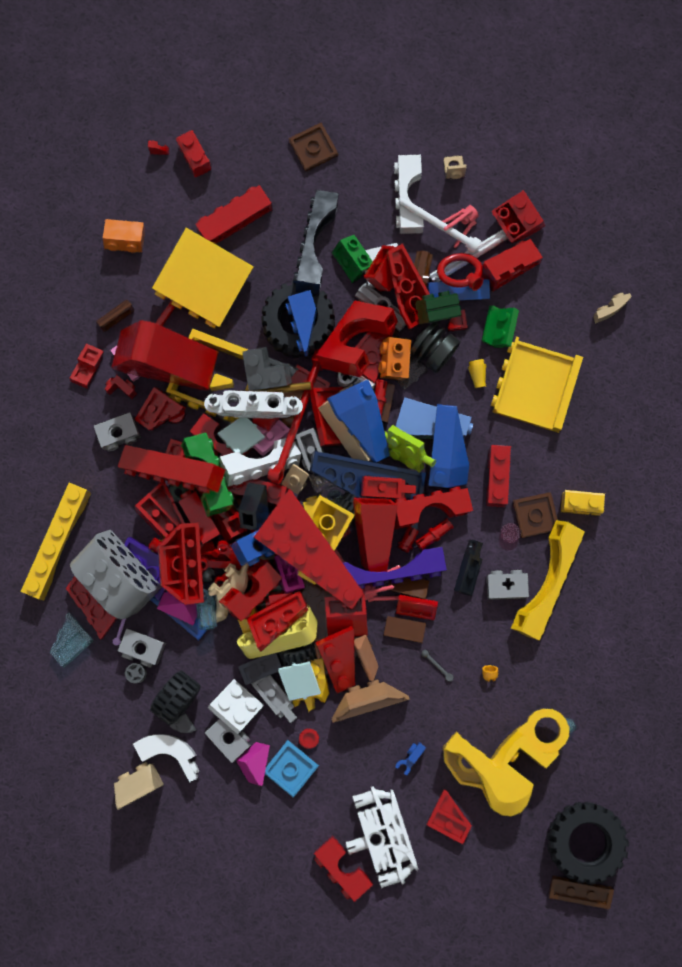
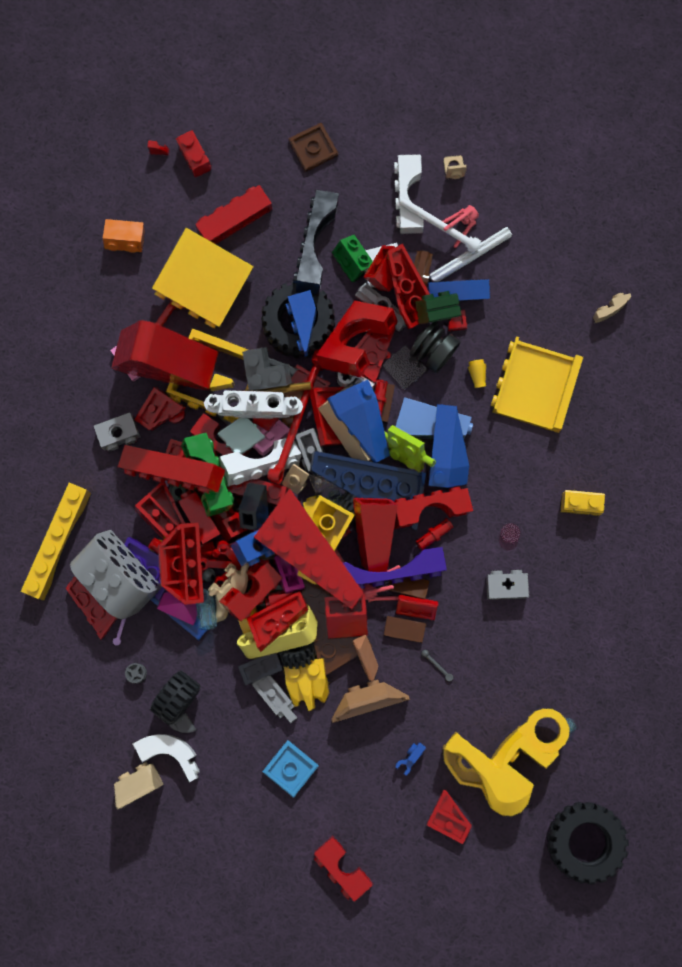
(70, 641): clear light blue wing -> none
(87, 365): red slope -> none
(115, 315): reddish brown slope -> none
(126, 386): red bracket -> none
(129, 645): light grey brick -> none
(231, 751): light grey brick -> none
(235, 706): white plate -> none
(254, 762): dark pink slope -> none
(299, 681): light aqua piece -> none
(309, 738): red tile -> none
(339, 658): red wing -> none
(385, 487): red hinge -> none
(395, 358): orange brick -> none
(396, 831): white piece -> none
(408, 539): red pin -> none
(469, 568): black hinge -> none
(473, 280): red piece -> none
(490, 673): light orange hinge -> none
(498, 476): red arch -> none
(500, 326): green bracket -> none
(511, 264): red wedge -> none
(518, 217): red slope -> none
(535, 514): reddish brown tile -> none
(563, 546): yellow arch -> none
(576, 892): reddish brown plate -> none

